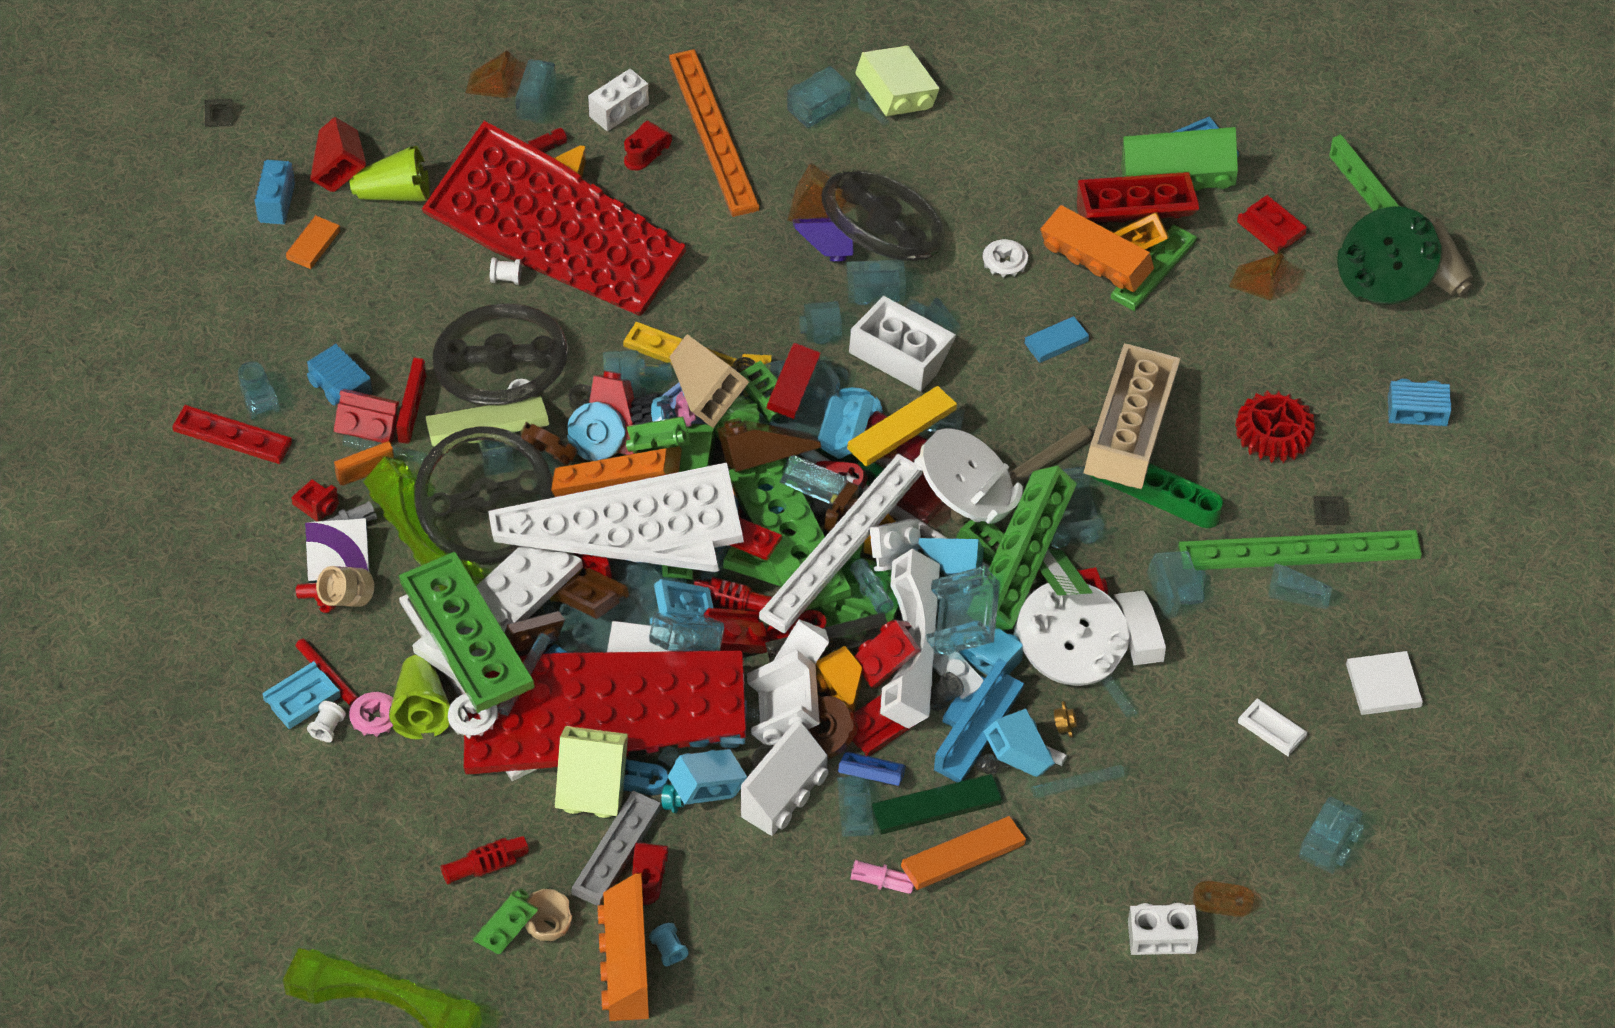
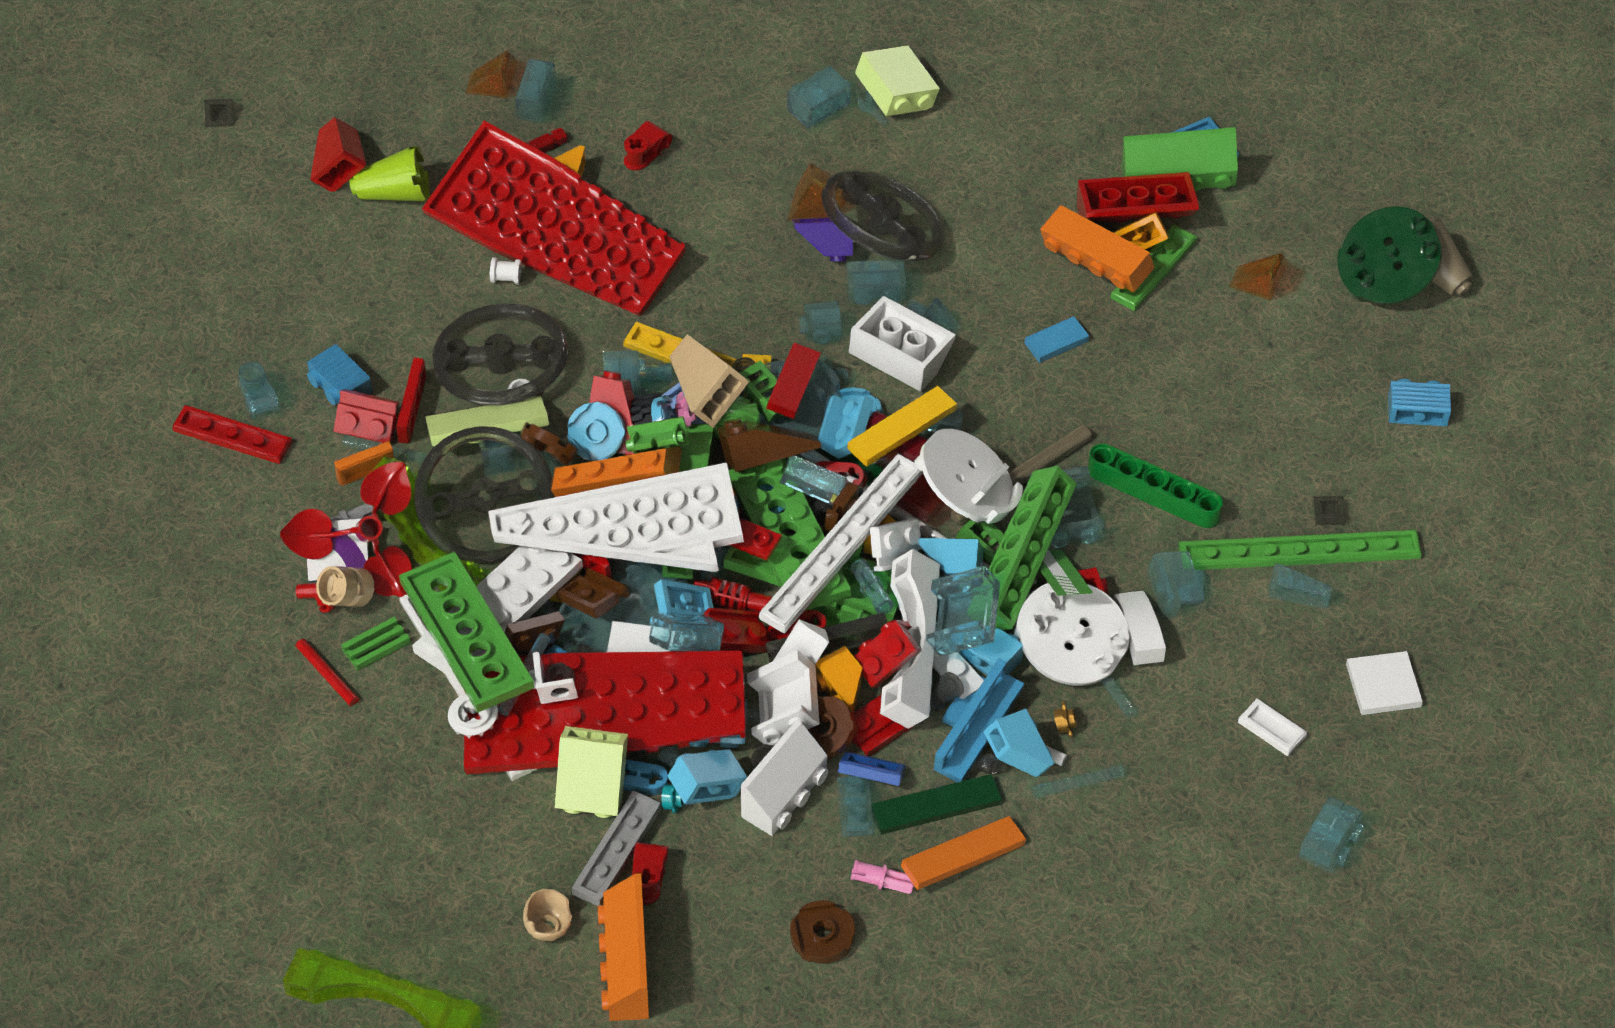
(274, 192): dark azure brick -> none
(300, 695): medium azure plate -> none
(313, 242): orange tile -> none
(316, 500): red bracket -> none
(326, 721): white bush -> none
(369, 704): bright pink gear -> none
(372, 639): none -> bright green tile
(386, 490): none -> red plant
(419, 700): lime cone -> none
(485, 859): red hinge -> none
(506, 922): bright green hinge -> none
(545, 689): none -> white bracket
(558, 671): none -> clear smoke plate
(576, 391): clear smoke bush -> none
(618, 99): white brick -> none
(668, 944): medium azure bush -> none
(714, 133): orange tile -> none
(817, 948): none -> reddish brown plate
(1003, 248): white gear -> none
(1132, 416): tan brick -> none
(1163, 936): white brick -> none
(1223, 898): clear orange beam -> none
(1271, 224): red plate -> none
(1275, 426): red gear -> none
(1359, 175): bright green tile -> none

